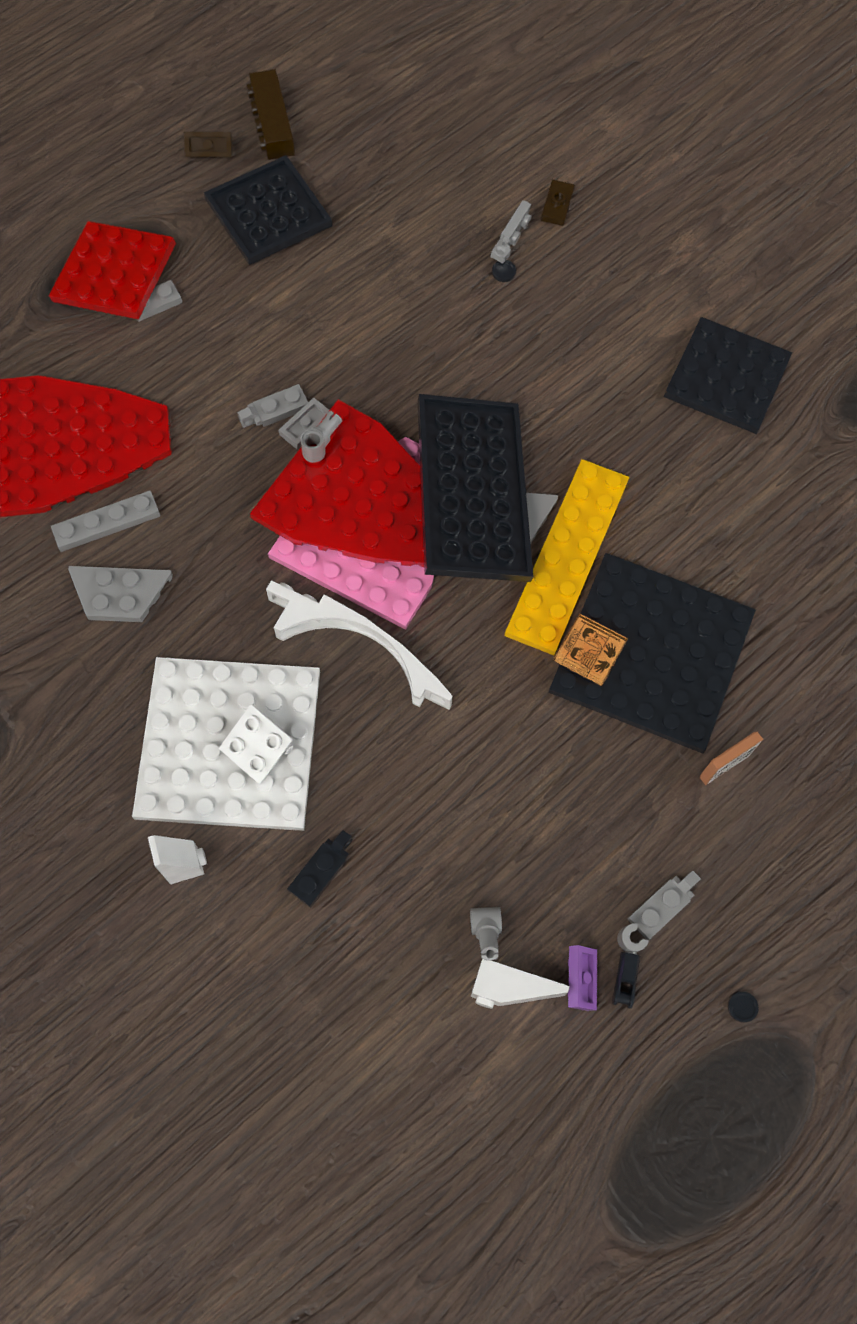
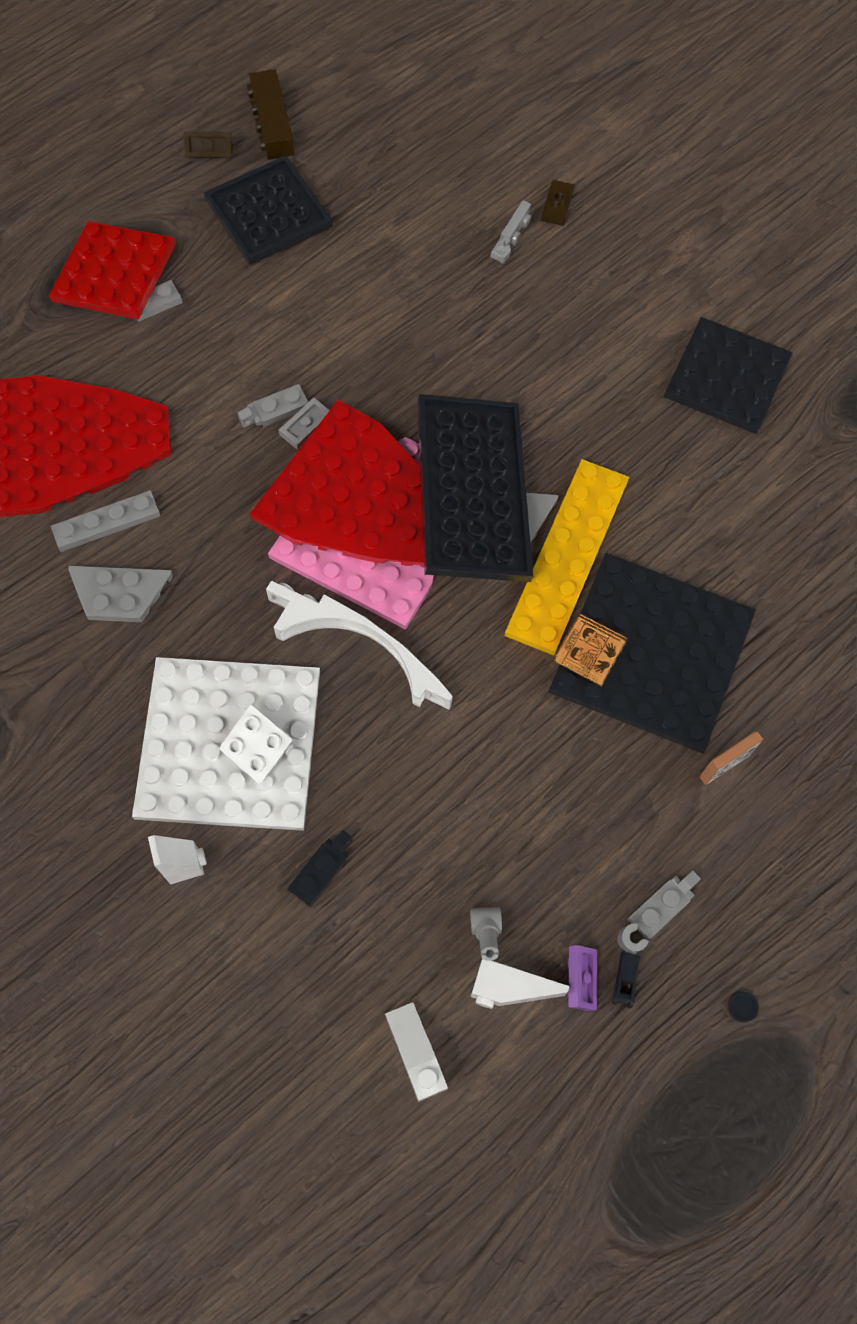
(320, 436): light grey pin -> none
(416, 1052): none -> white slope
(504, 272): black piece -> none

